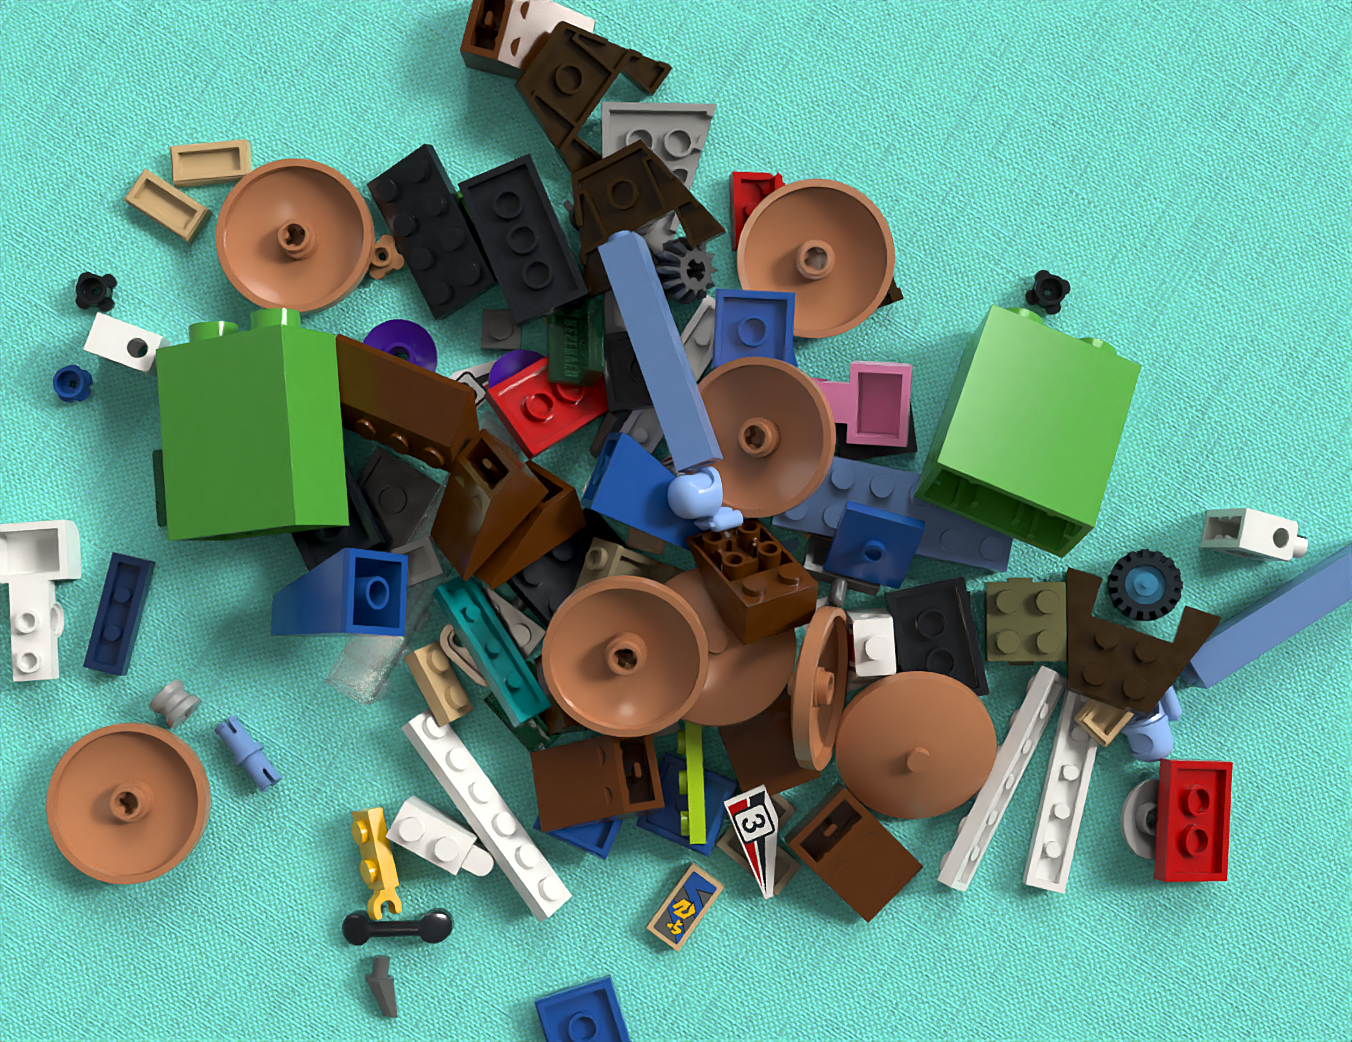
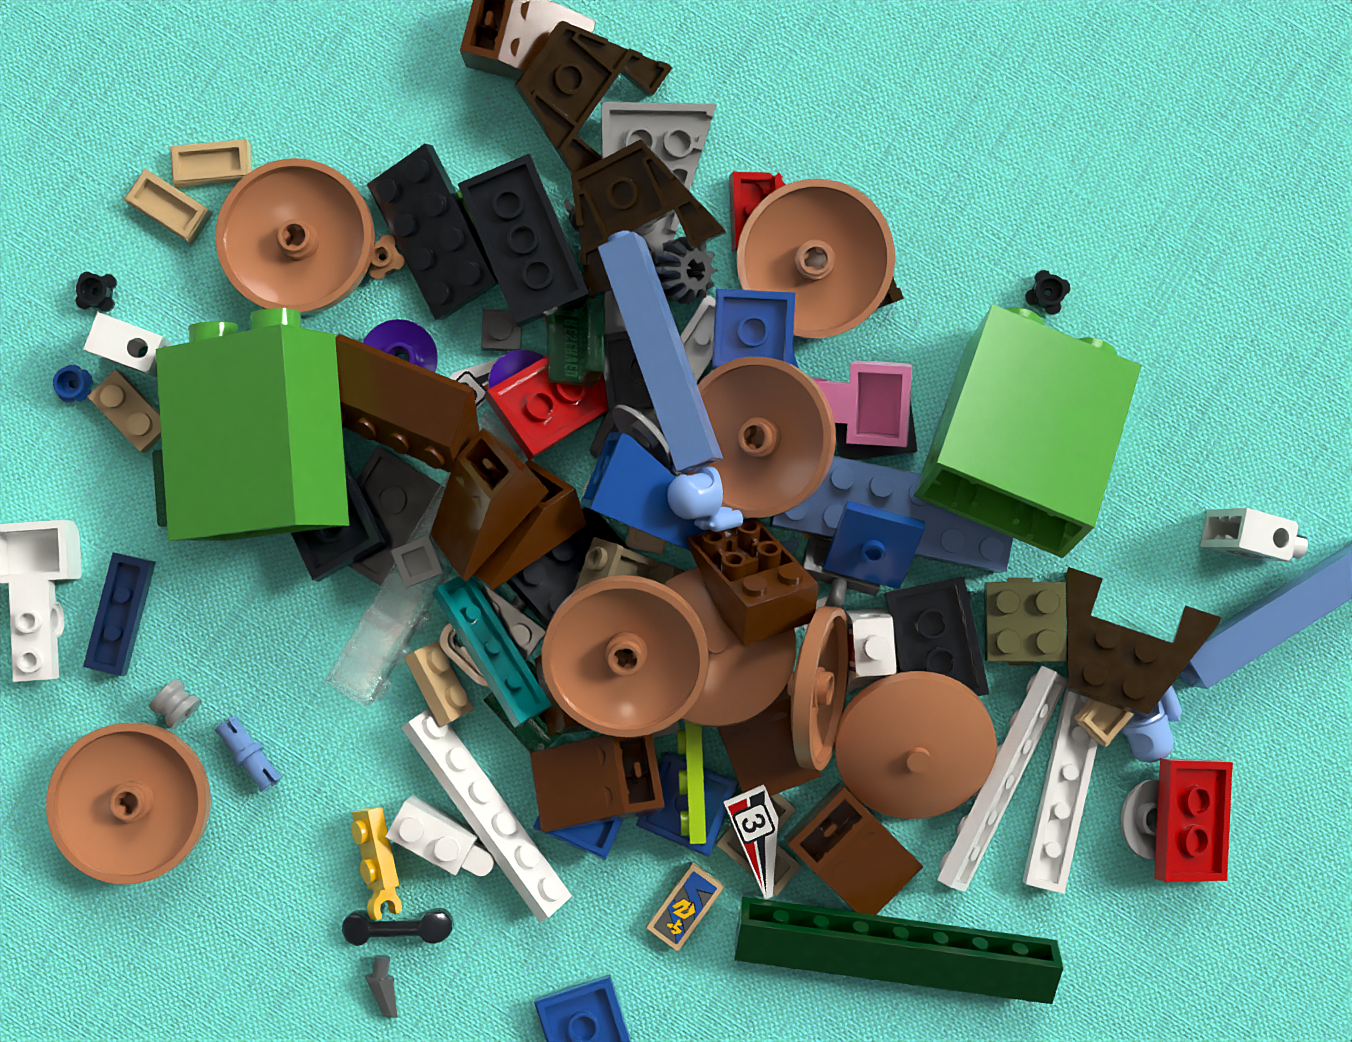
(128, 410): none -> tan plate
(345, 597): blue slope -> none
(645, 431): none -> light grey dish
(898, 950): none -> dark green brick
(1145, 585): black wheel -> none

